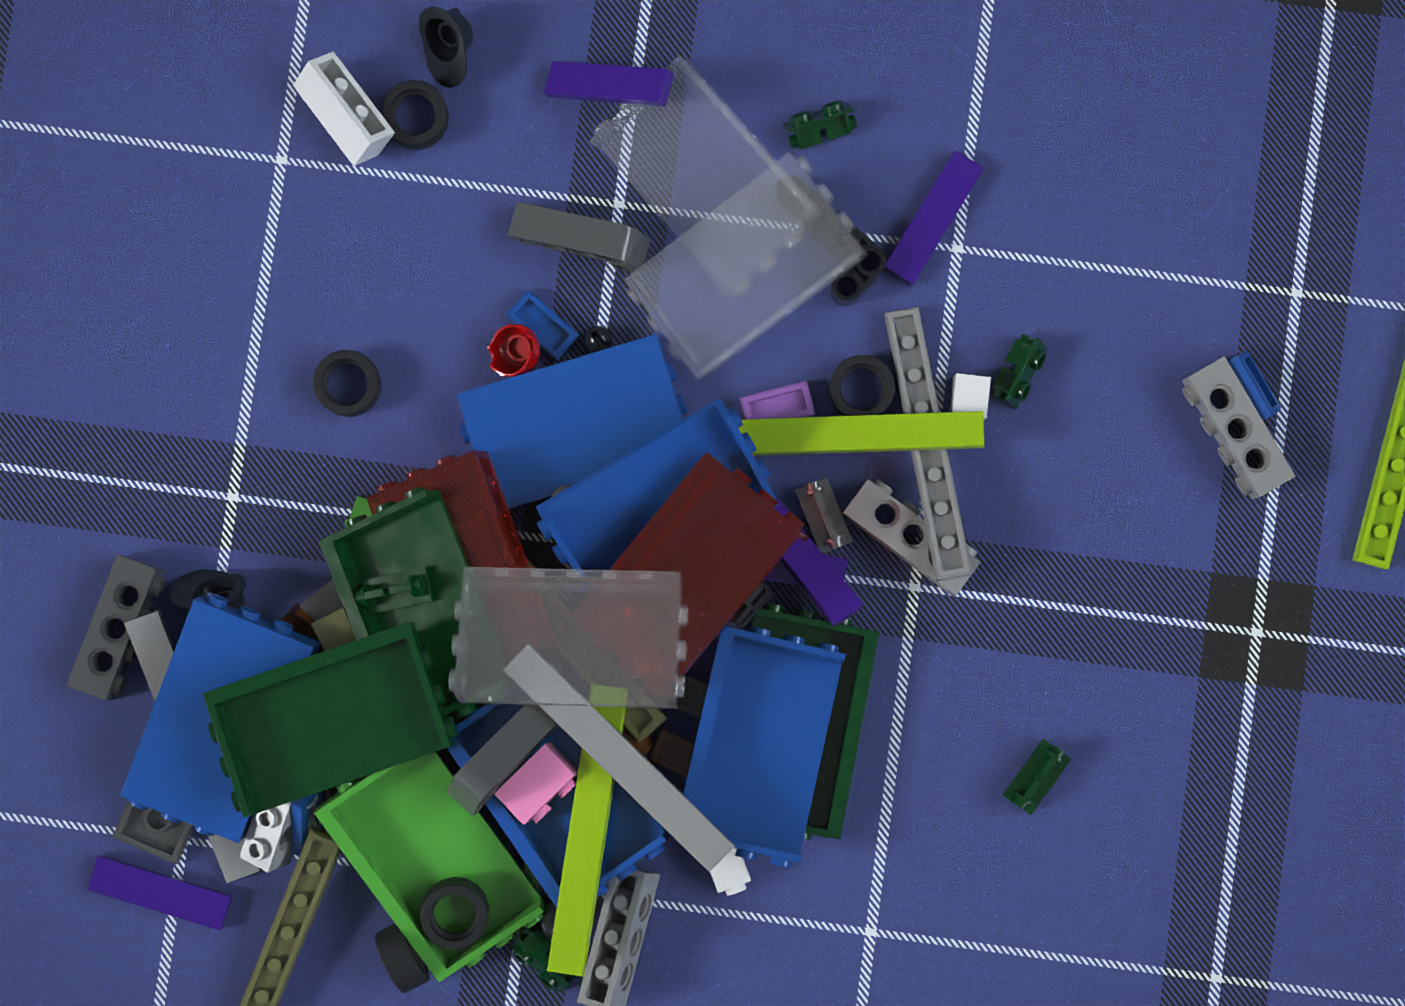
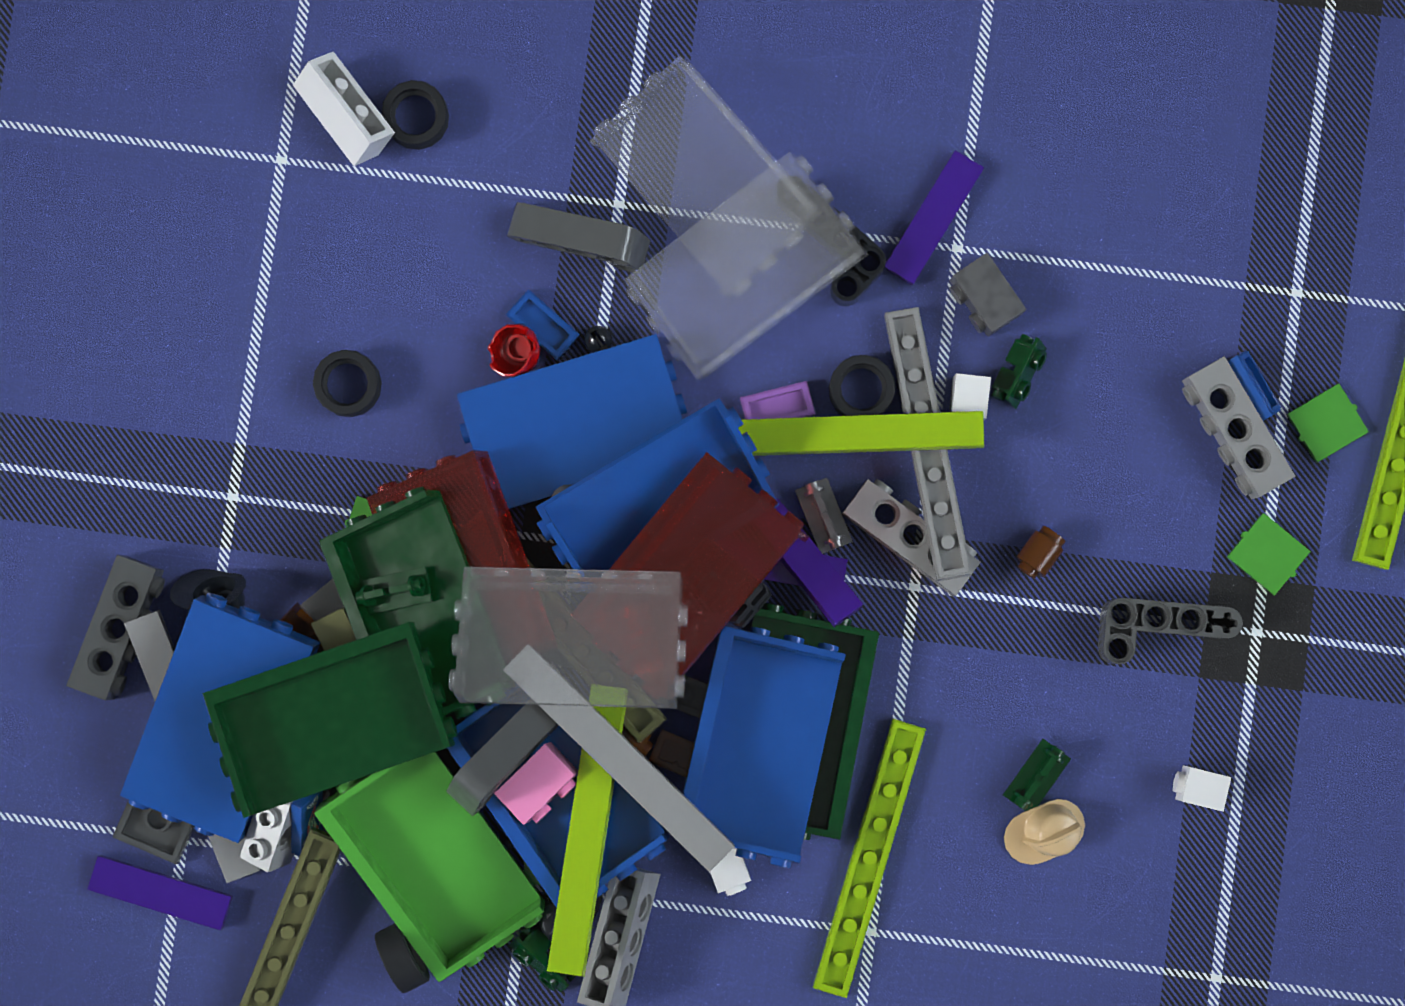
(445, 43): black piece -> none
(449, 939): black tyre -> none
(609, 83): dark purple tile -> none
(832, 119): dark green hinge -> none
(869, 858): none -> lime tile
(986, 295): none -> flat silver brick
(1040, 552): none -> reddish brown brick
(1044, 832): none -> tan piece
(1170, 624): none -> dark grey beam
(1201, 788): none -> white brick
(1268, 554): none -> bright green piece
(1327, 423): none -> bright green piece

